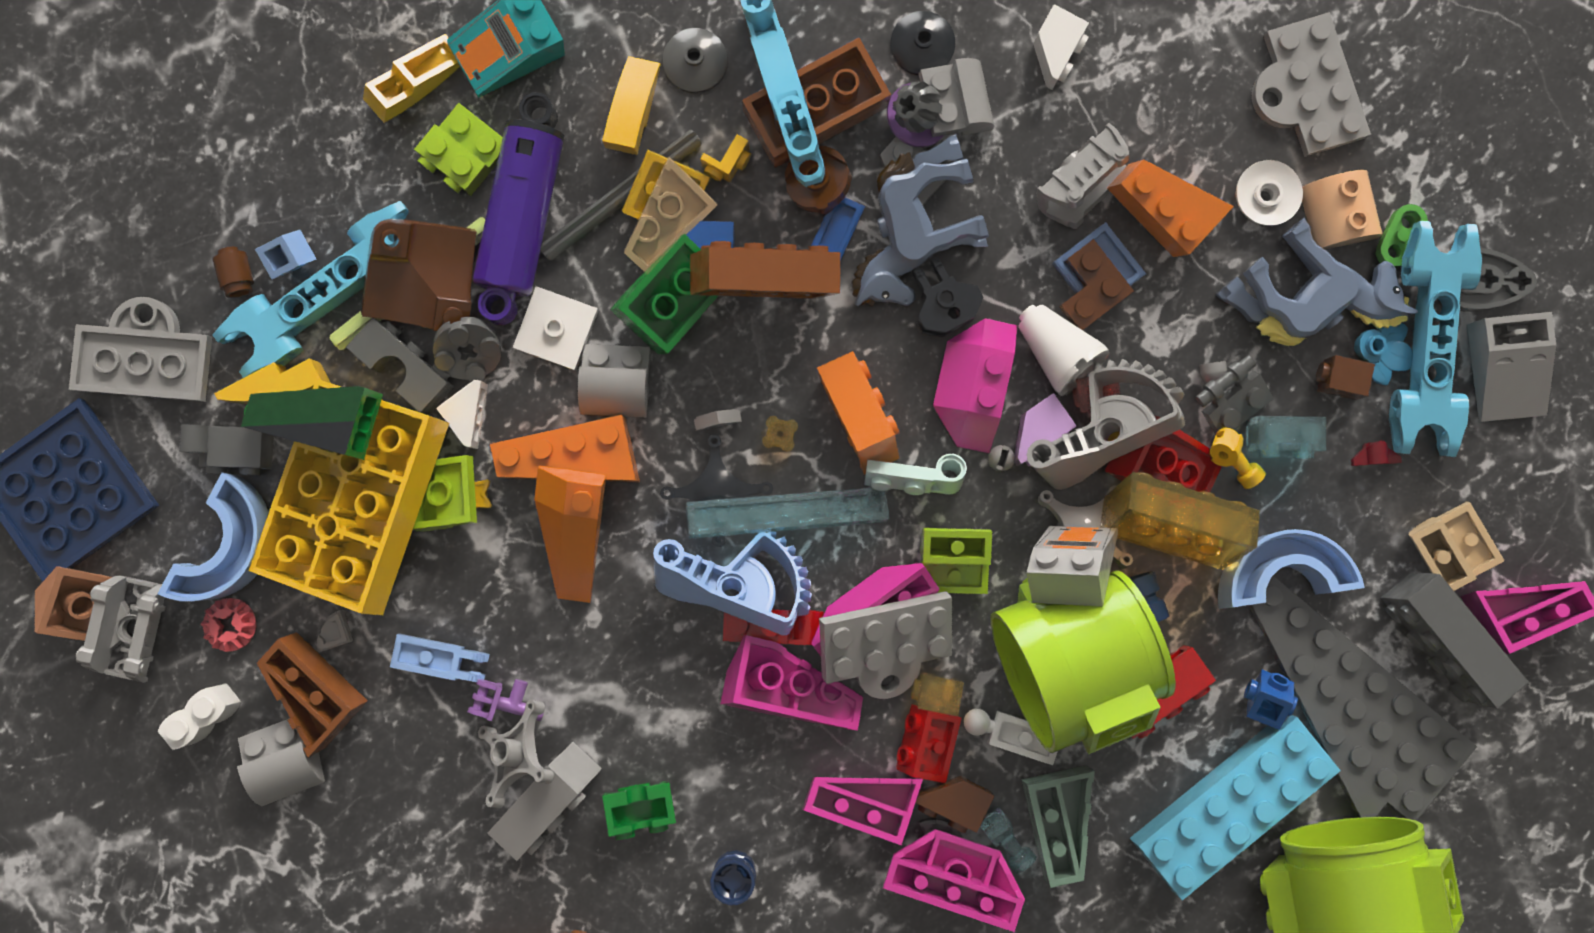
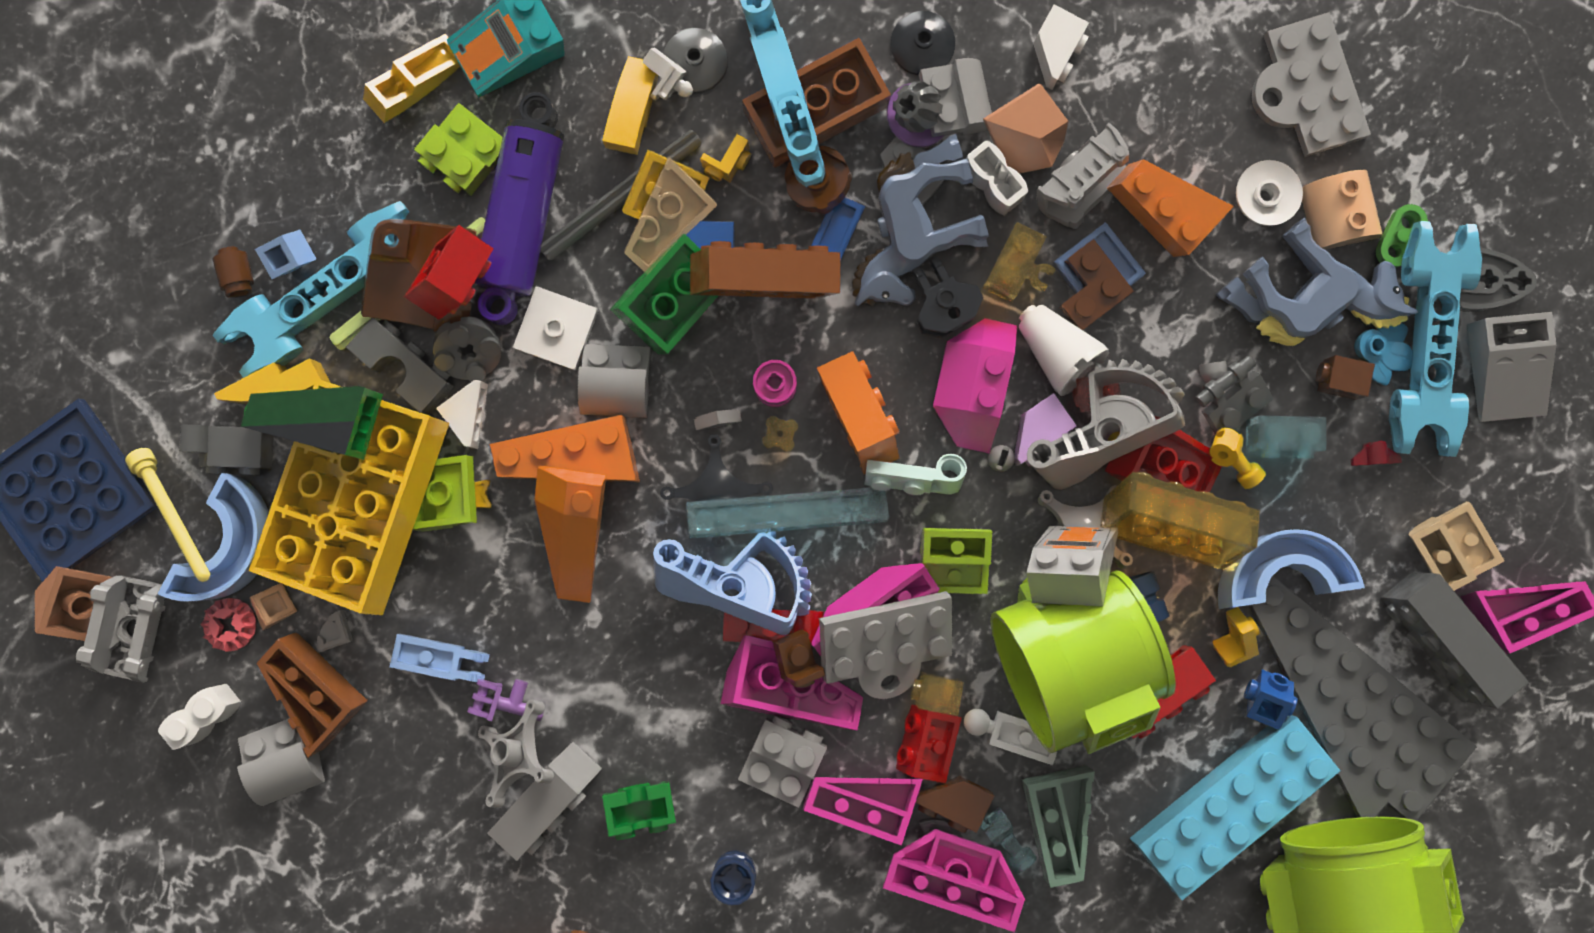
(141, 357): light grey plate -> none
(143, 464): none -> light yellow piece
(272, 606): none -> light nougat slope
(449, 273): none -> red brick
(671, 76): none -> white piece
(774, 383): none -> dark pink wheel
(783, 760): none -> light grey plate
(797, 659): none -> reddish brown bracket
(1001, 184): none -> white brick
(1017, 263): none -> clear yellow brick
(1028, 130): none -> nougat slope
(1241, 640): none -> yellow bracket

